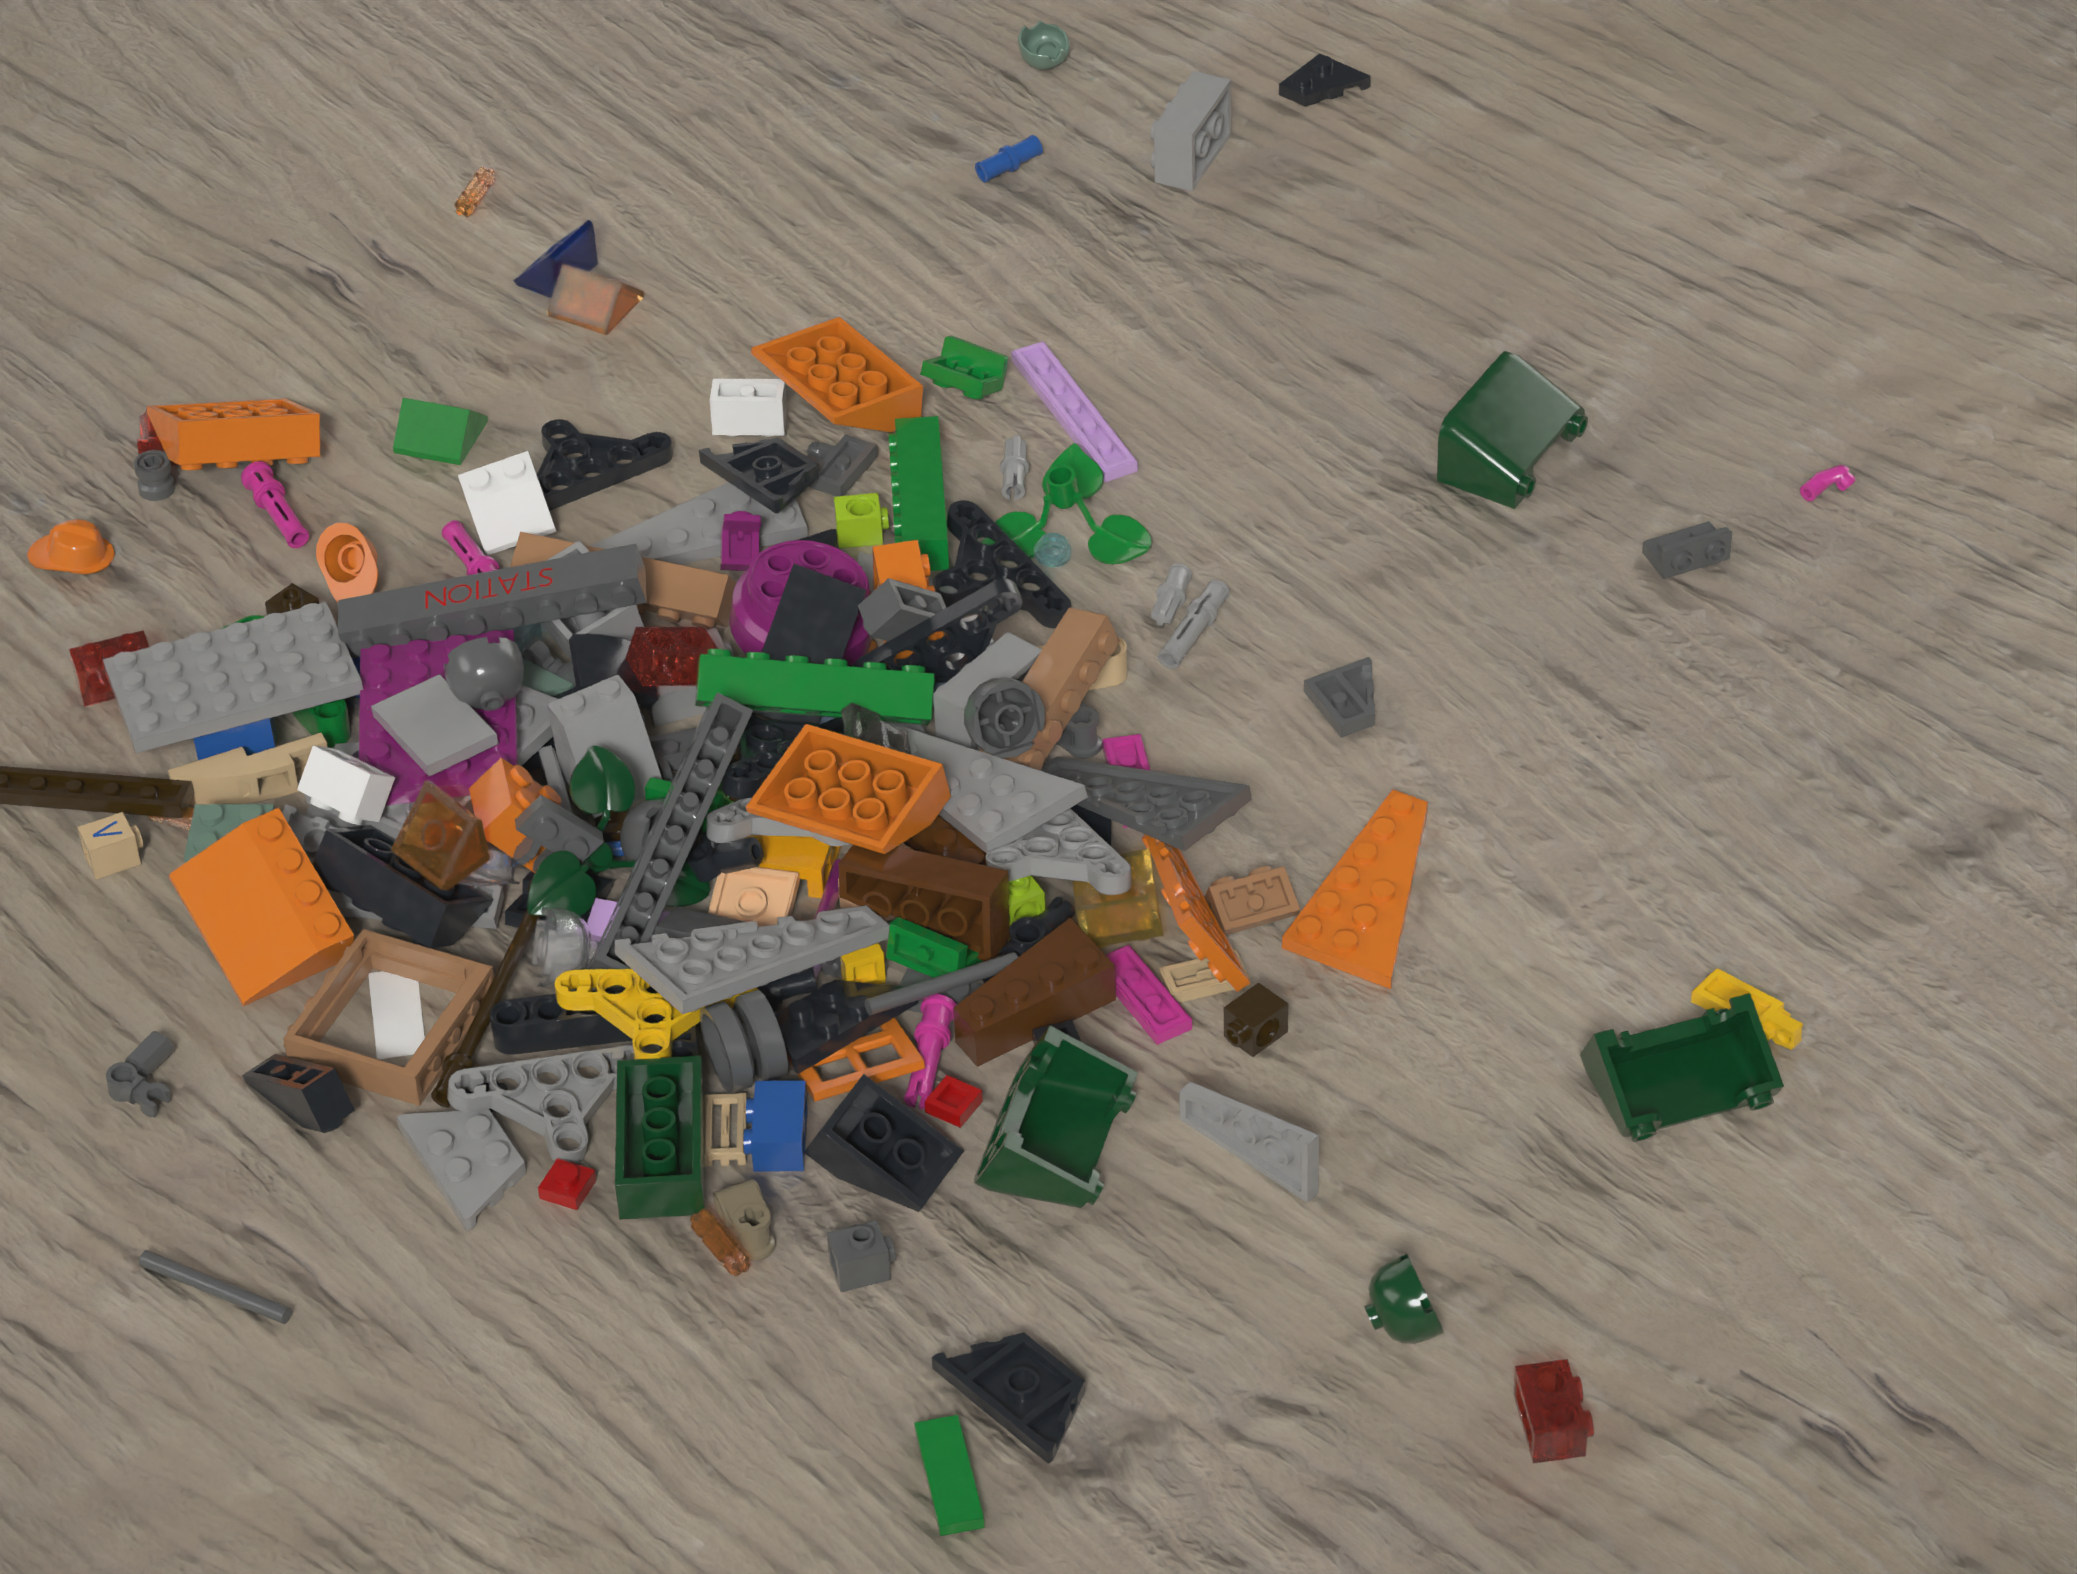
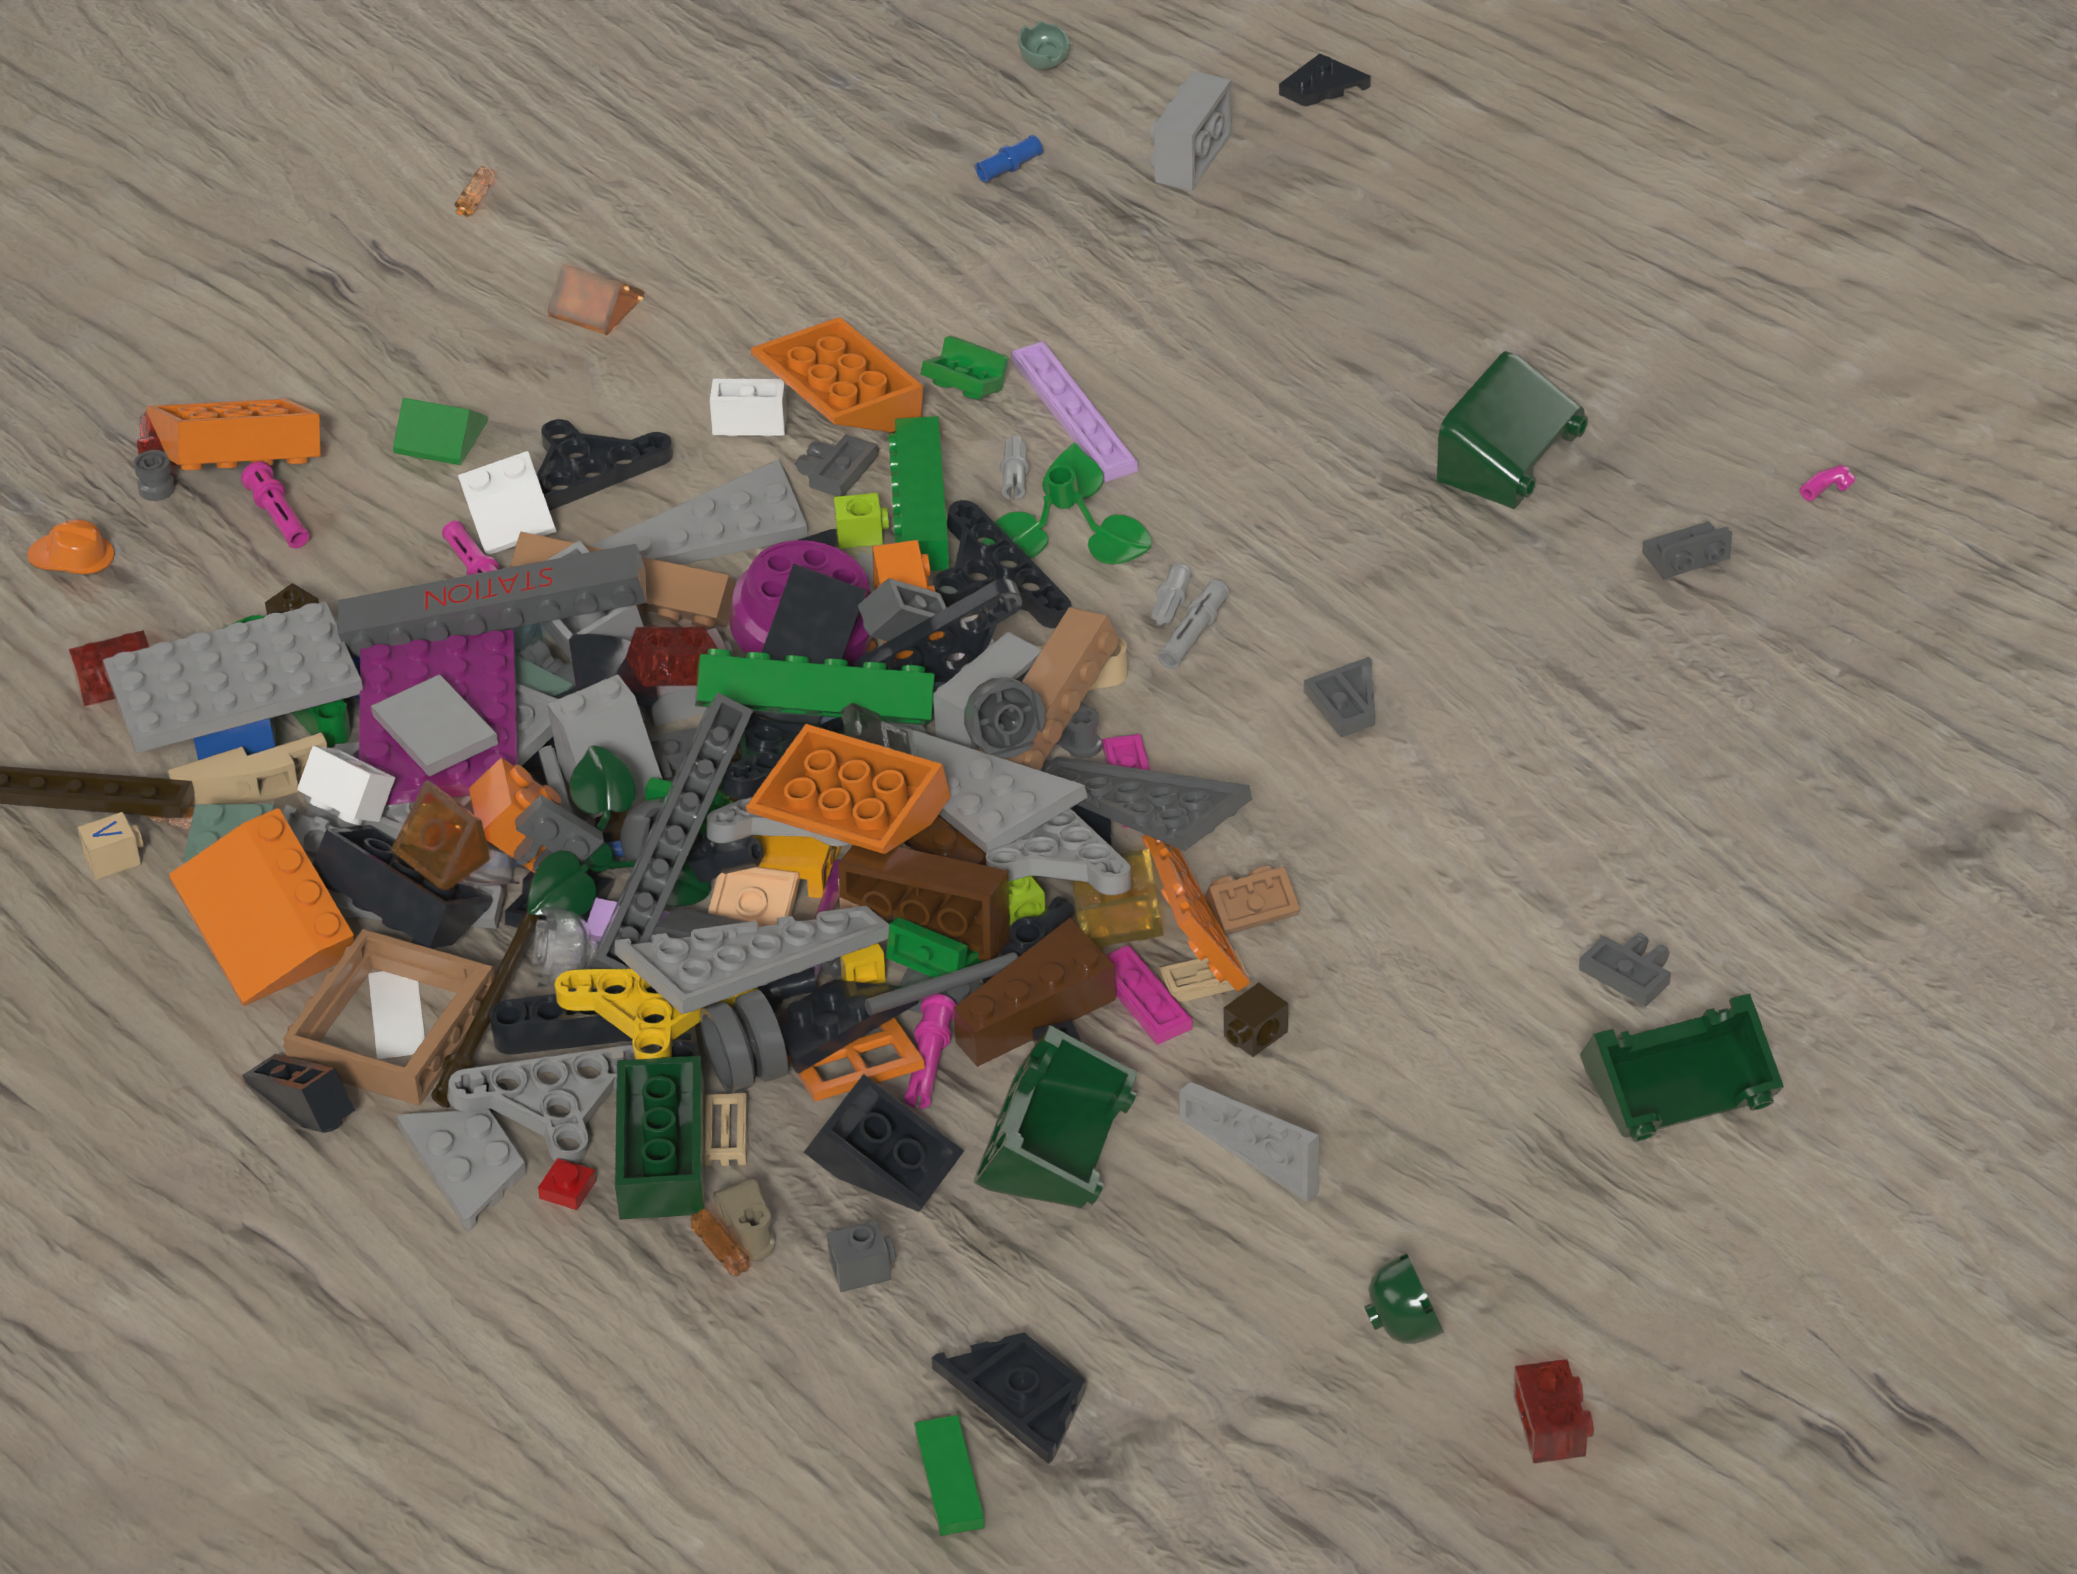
(129, 1080): dark grey bar -> none
(215, 1287): dark grey bar -> none
(347, 561): orange piece -> none
(485, 673): dark grey cylinder -> none
(574, 249): clear blue slope -> none
(739, 540): magenta bracket -> none
(764, 471): black wing -> none
(778, 1126): blue brick -> none
(953, 1101): red plate -> none
(1052, 550): clear light blue plate -> none
(1364, 900): orange wing -> none
(1626, 969): none -> dark grey hinge
(1776, 1021): yellow hinge -> none

